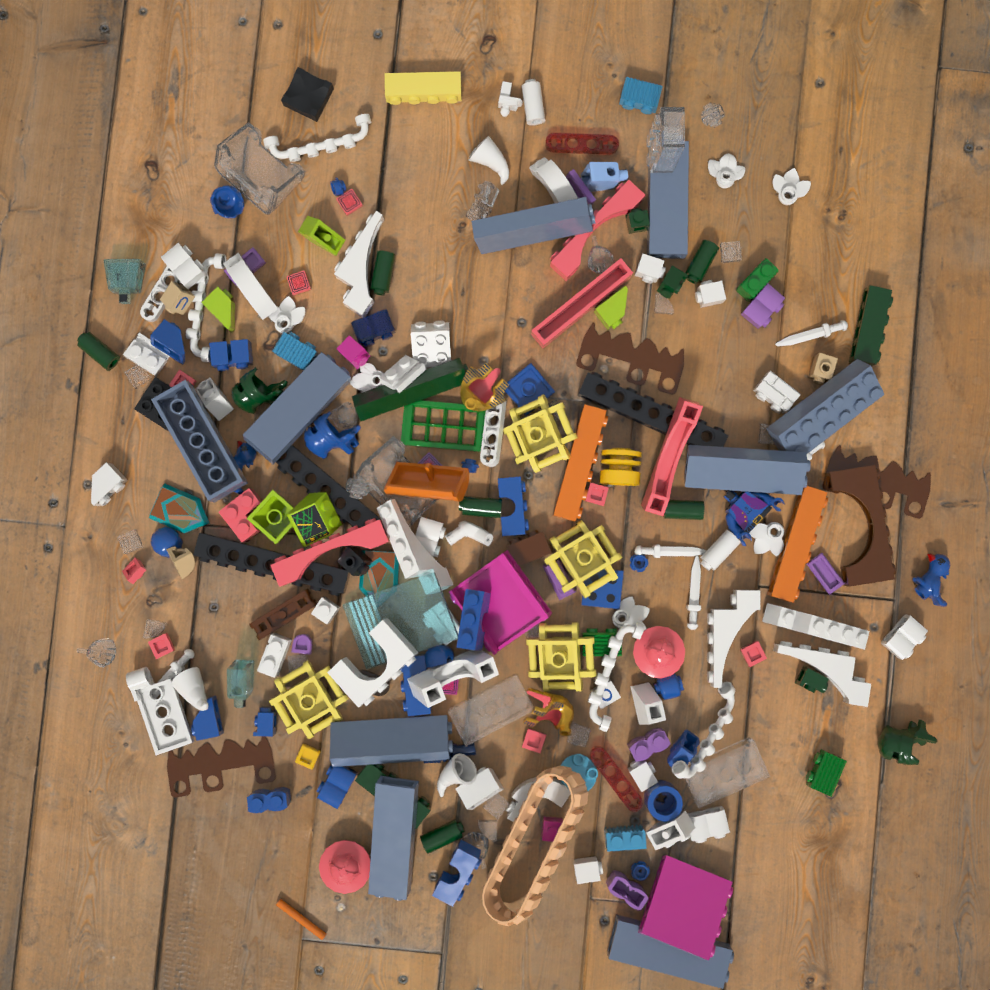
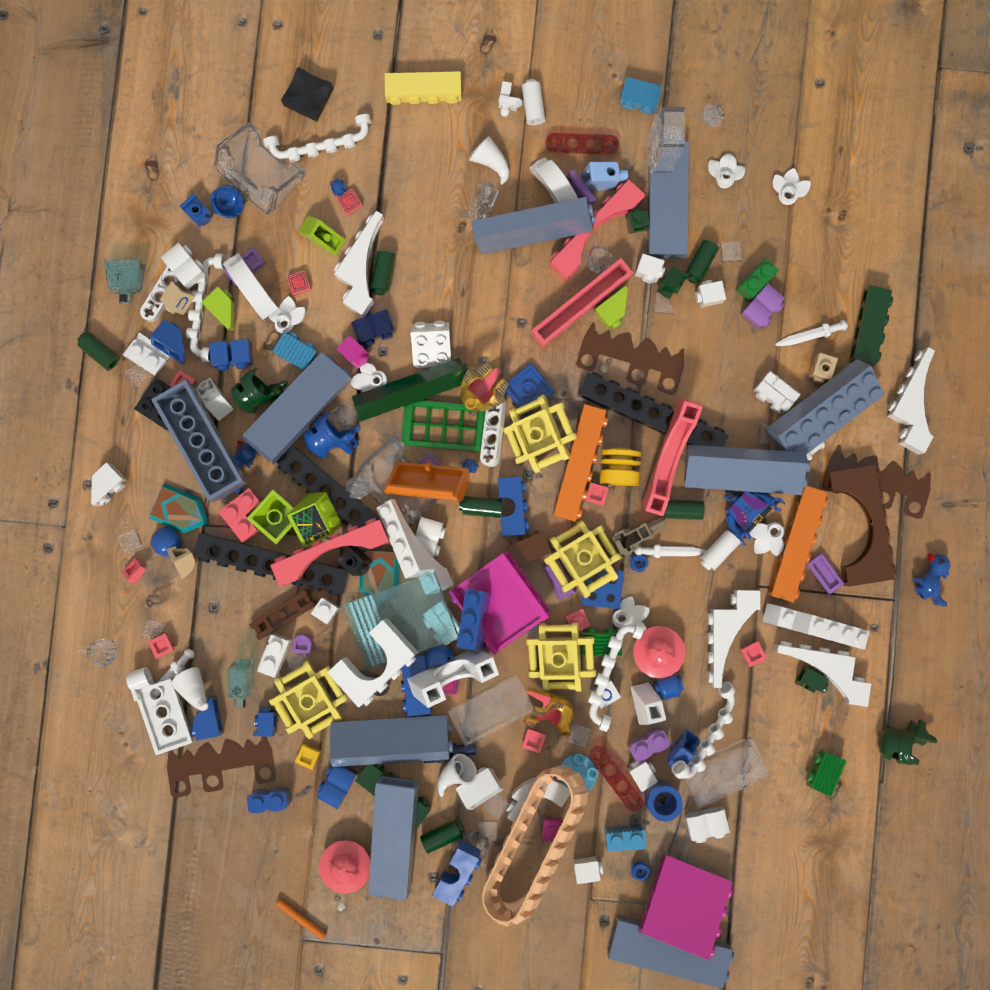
(190, 205): none -> blue brick
(402, 373): white plate -> none
(469, 530): white arm -> none
(580, 617): none -> coral plate
(629, 890): medium lavender brick -> none
(643, 532): none -> dark tan piece
(668, 833): white brick -> none
(694, 605): white sword -> none
(904, 637): white brick -> none
(909, 405): none -> white arch

